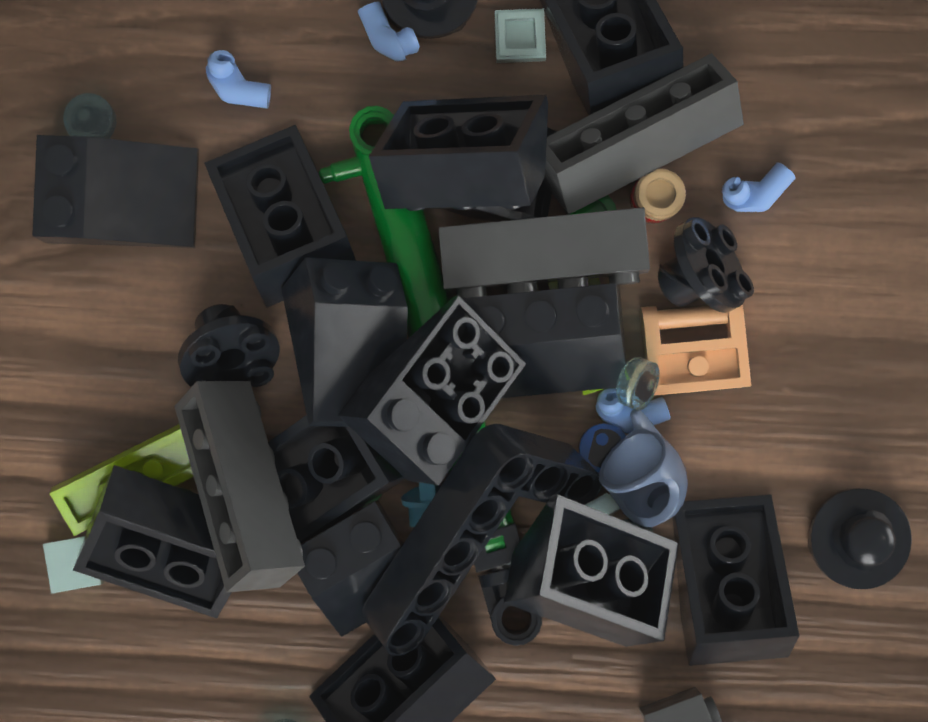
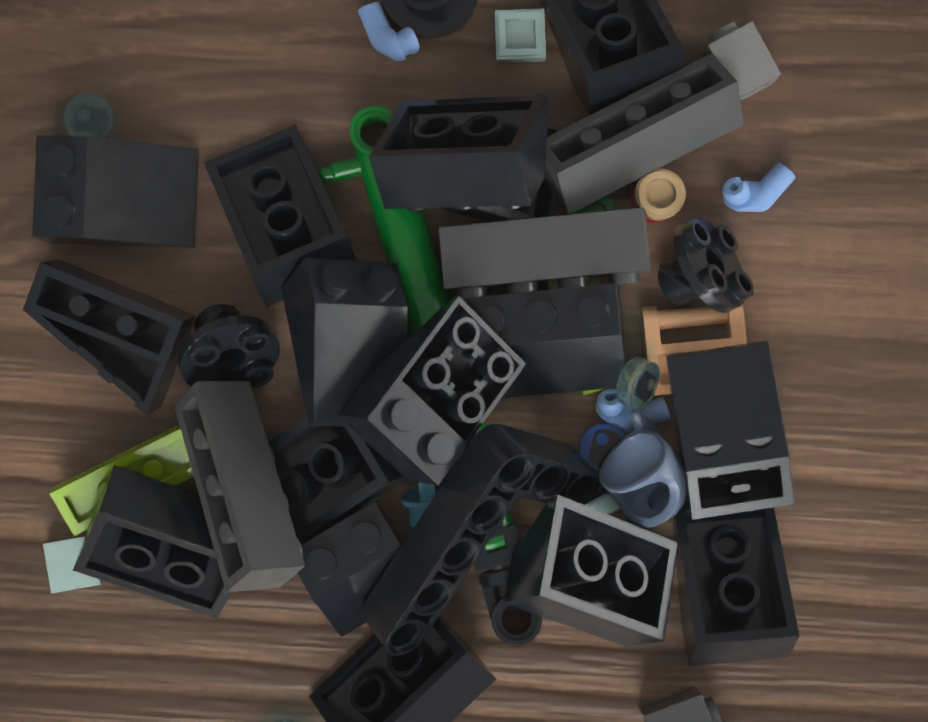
(112, 327): none -> black wedge
(231, 85): light blue arm -> none
(730, 430): none -> black slope
(744, 56): none -> light grey brick
(860, 538): black plate -> none

